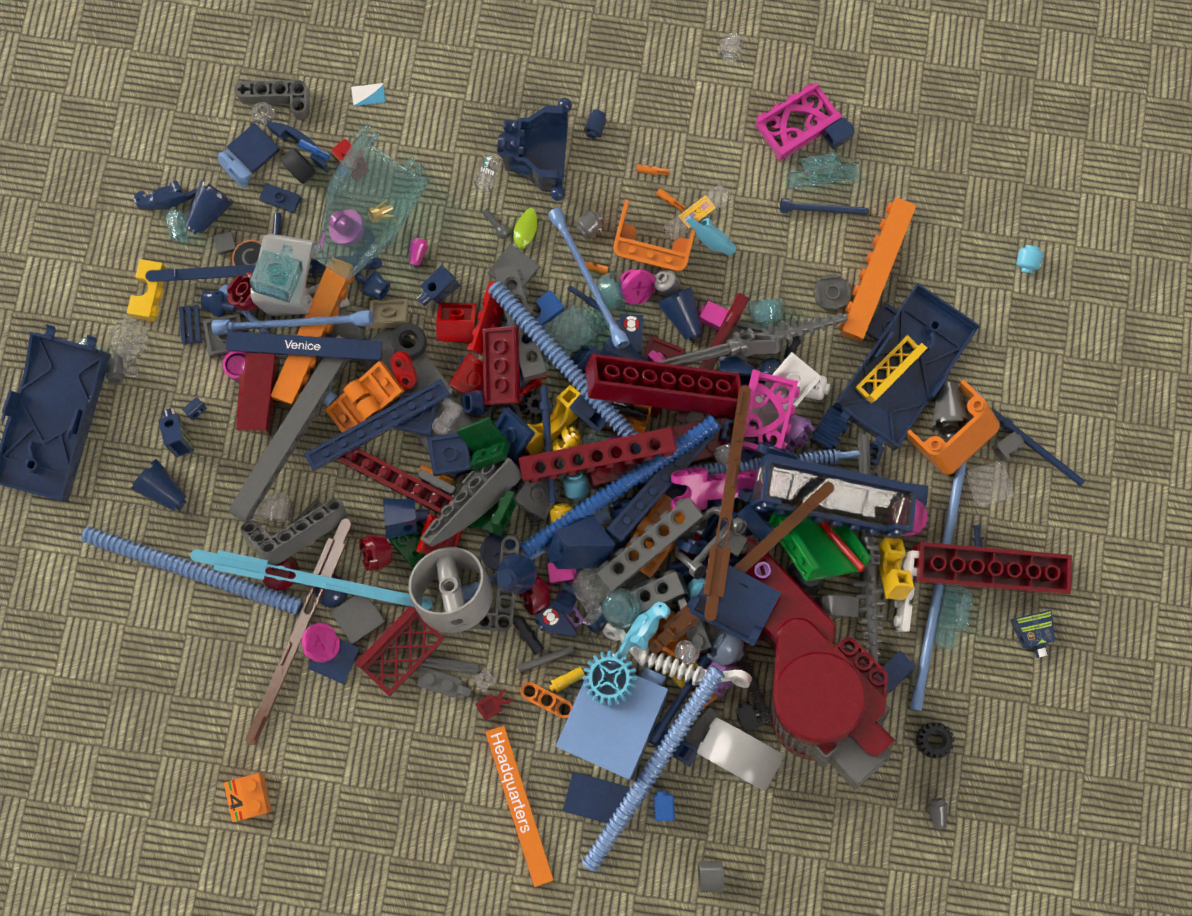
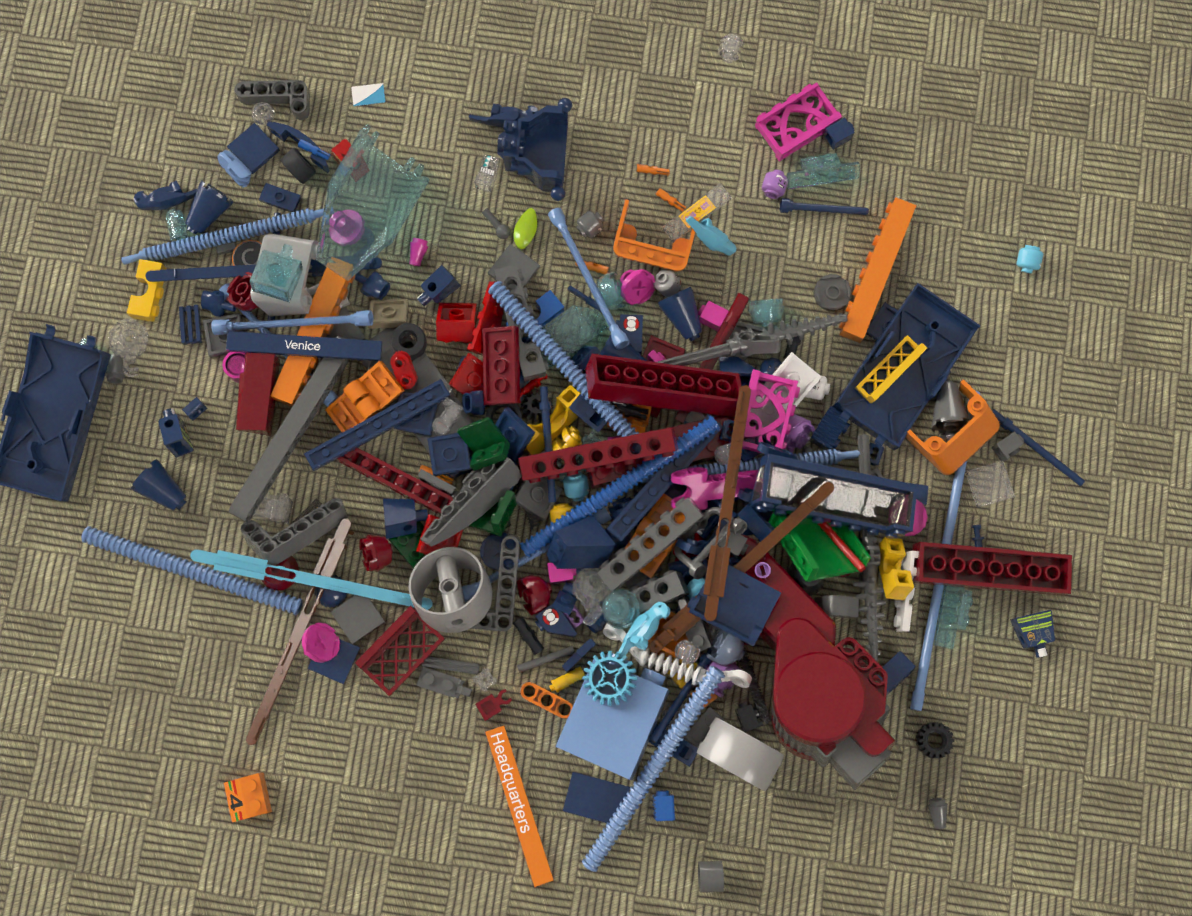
(208, 240): none -> medium blue hose
(375, 214): pearl gold piece -> none
(500, 113): none -> dark blue animal
(516, 573): dark blue cone -> none
(578, 655): none -> dark blue tile
(595, 124): dark blue brick -> none
(774, 184): none -> medium lavender head

